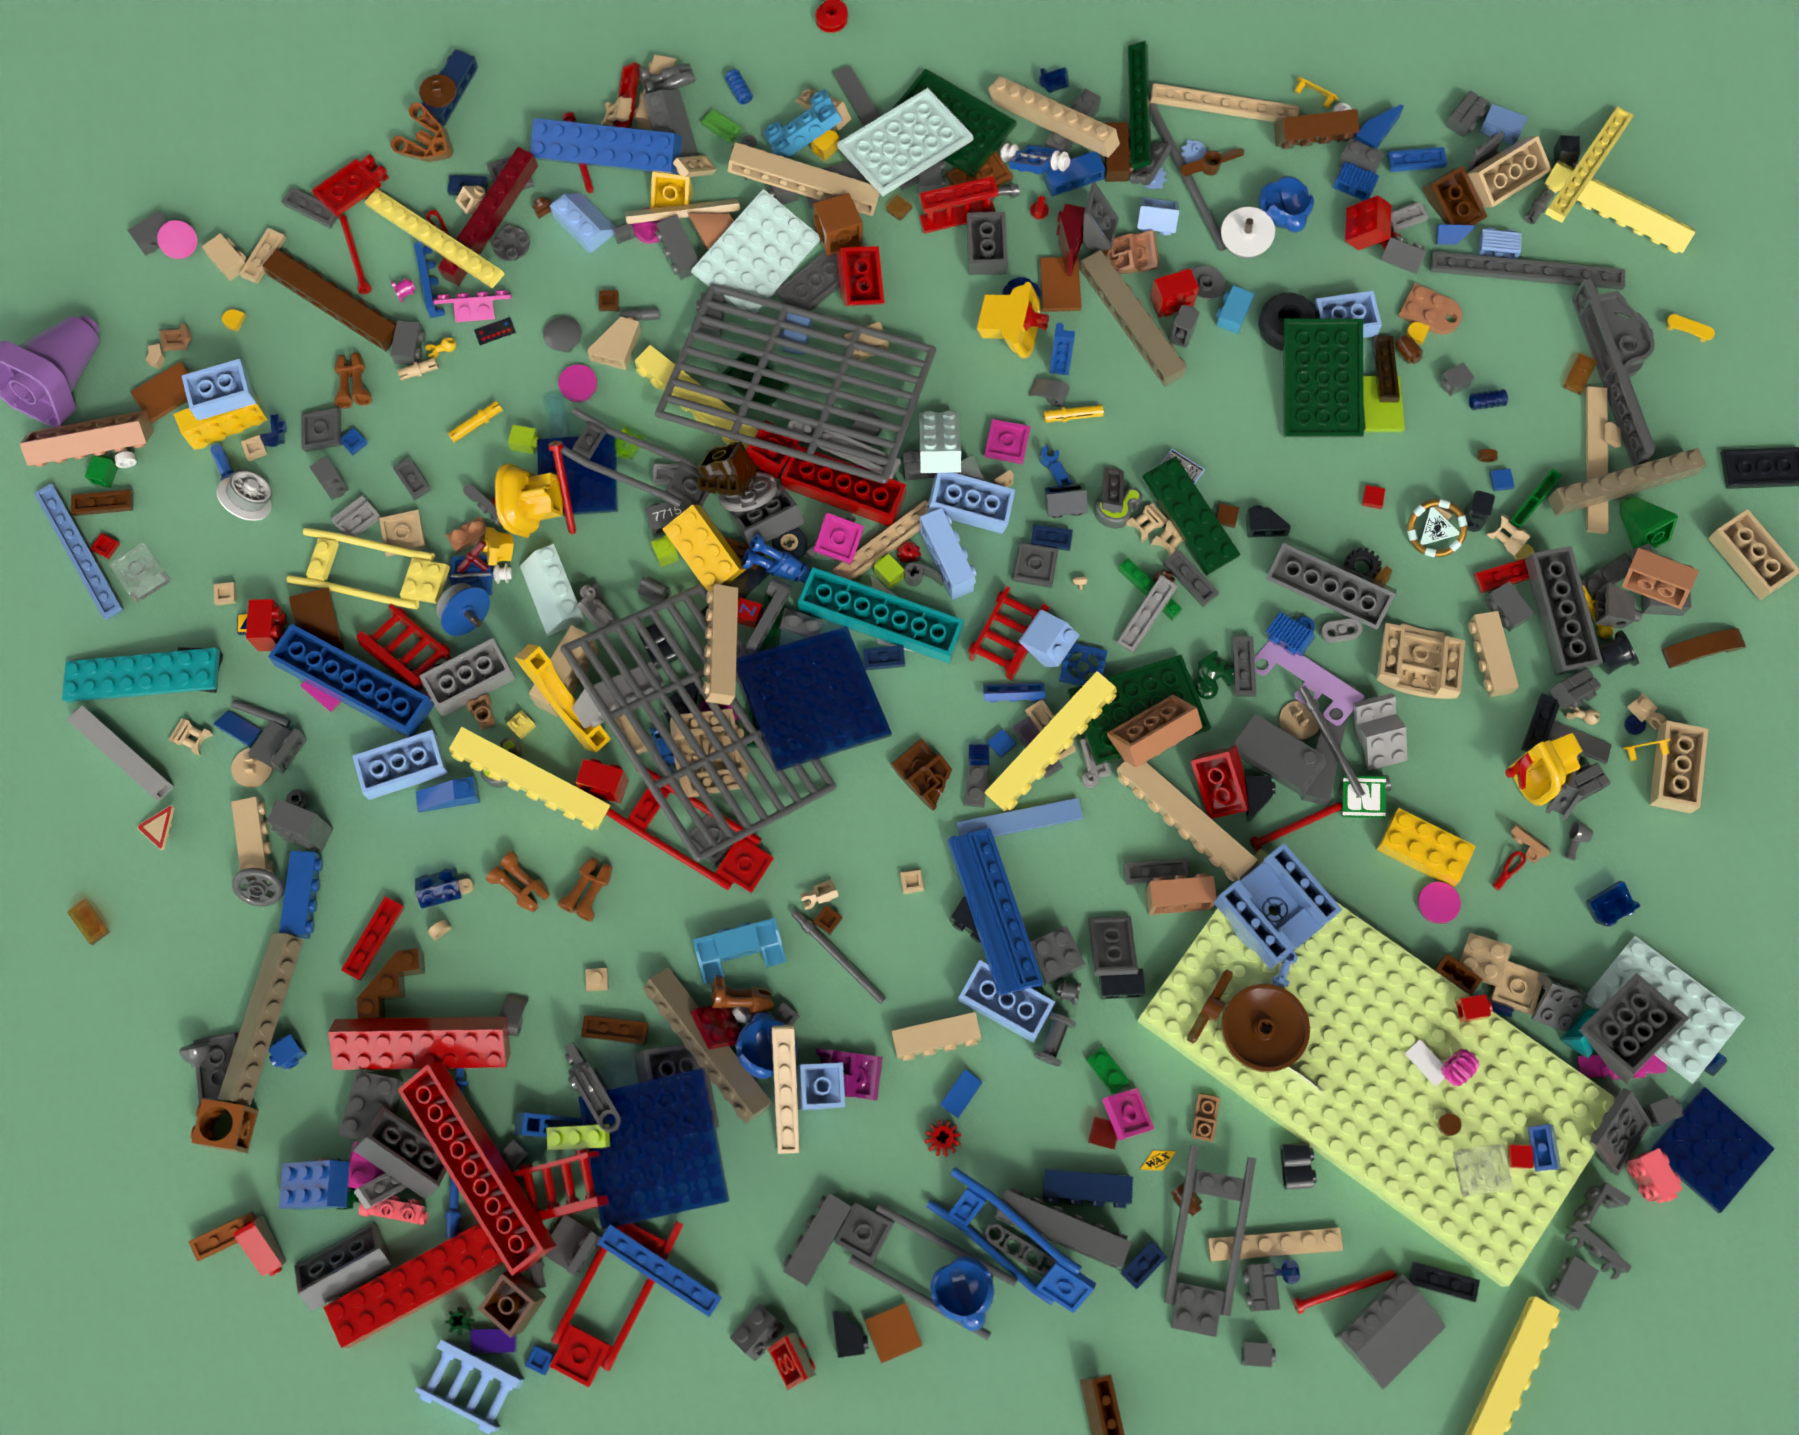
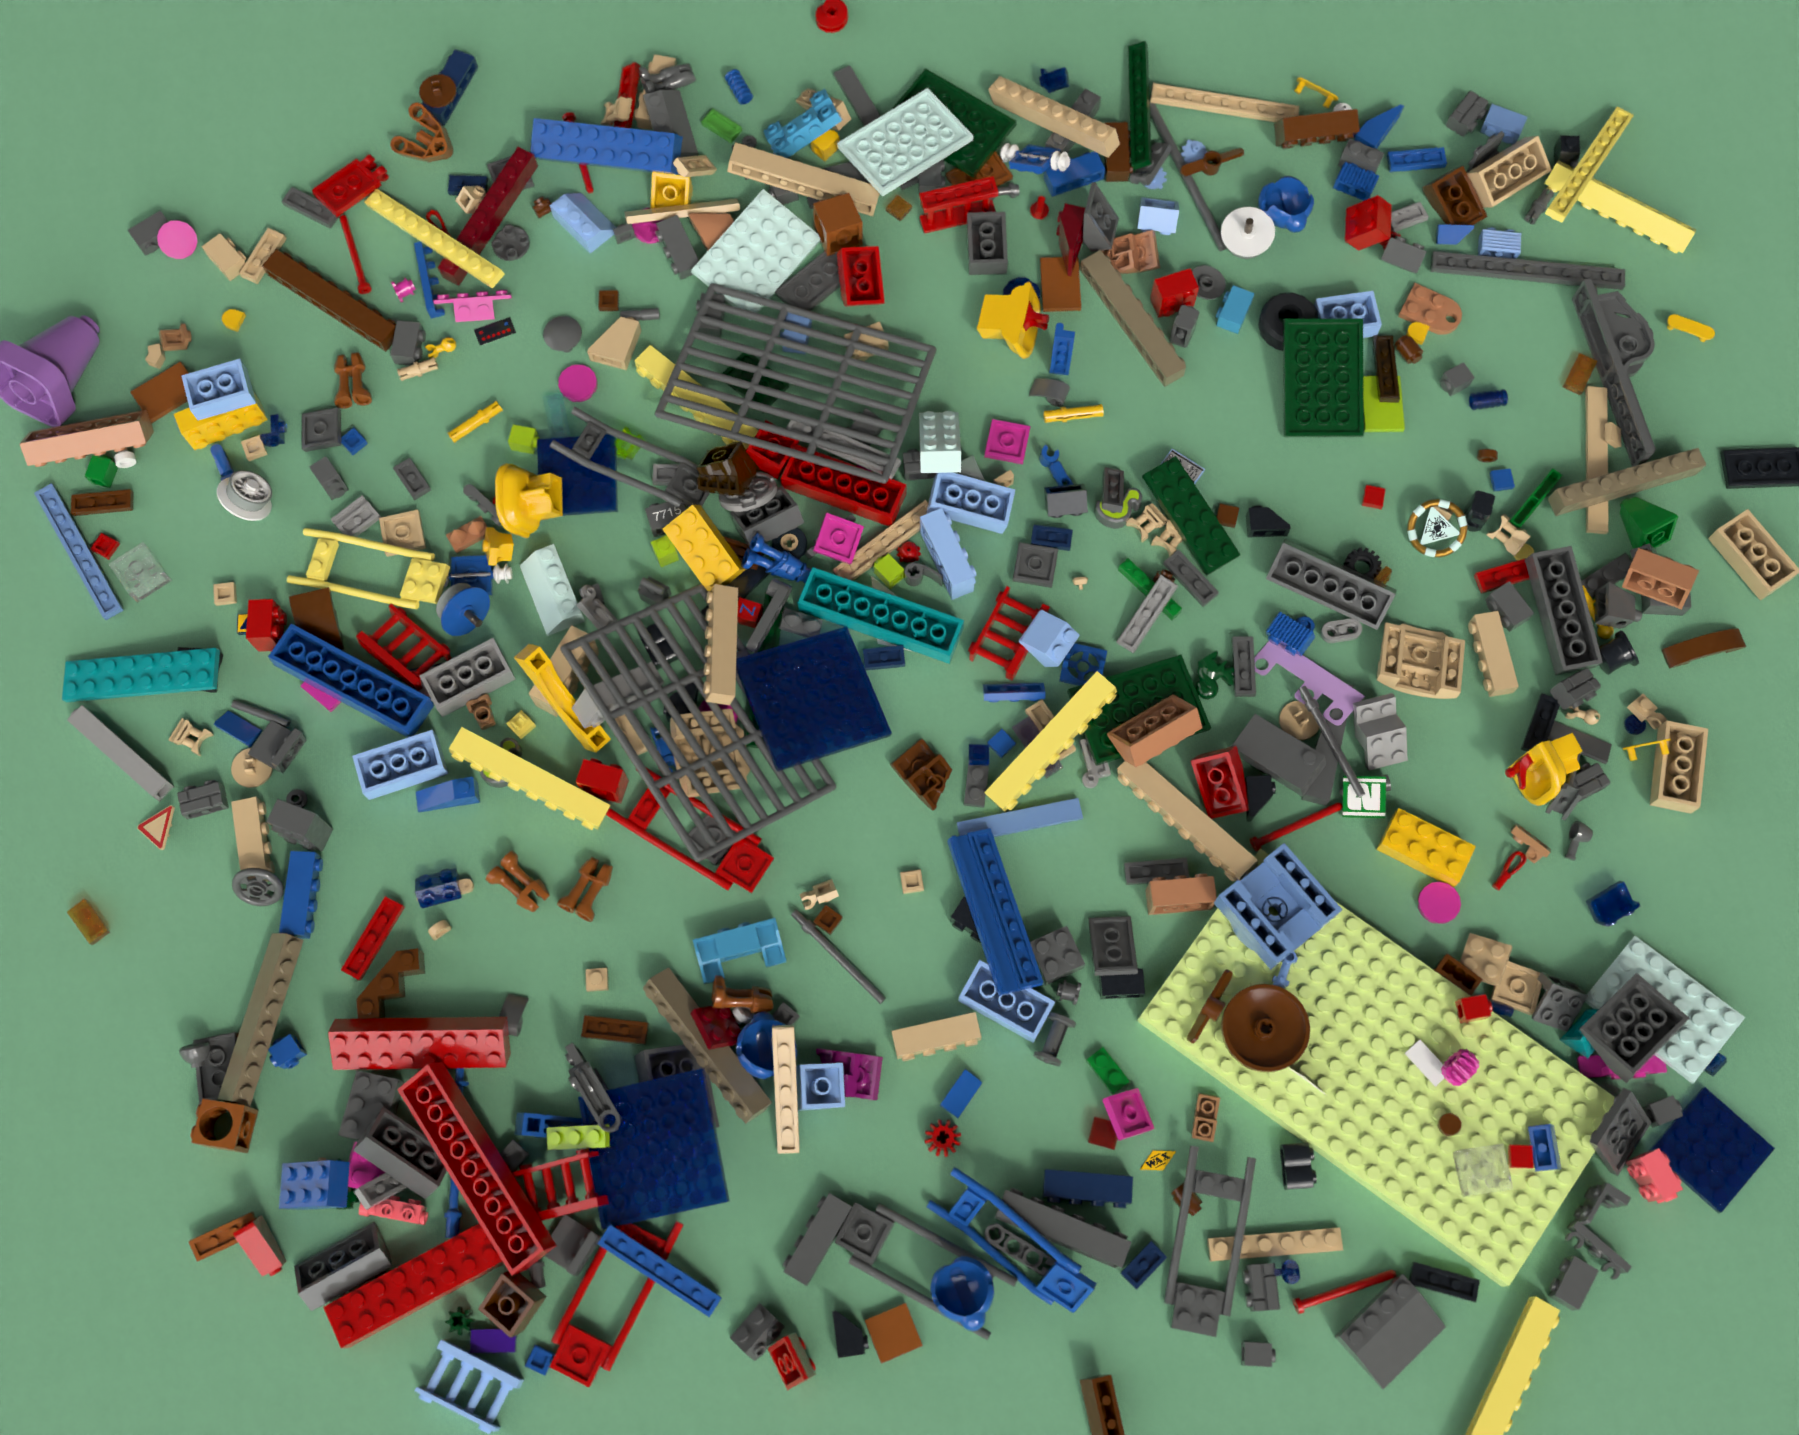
(203, 799): none -> dark grey brick
(471, 557): dark red piece -> none
(556, 448): red bar -> none

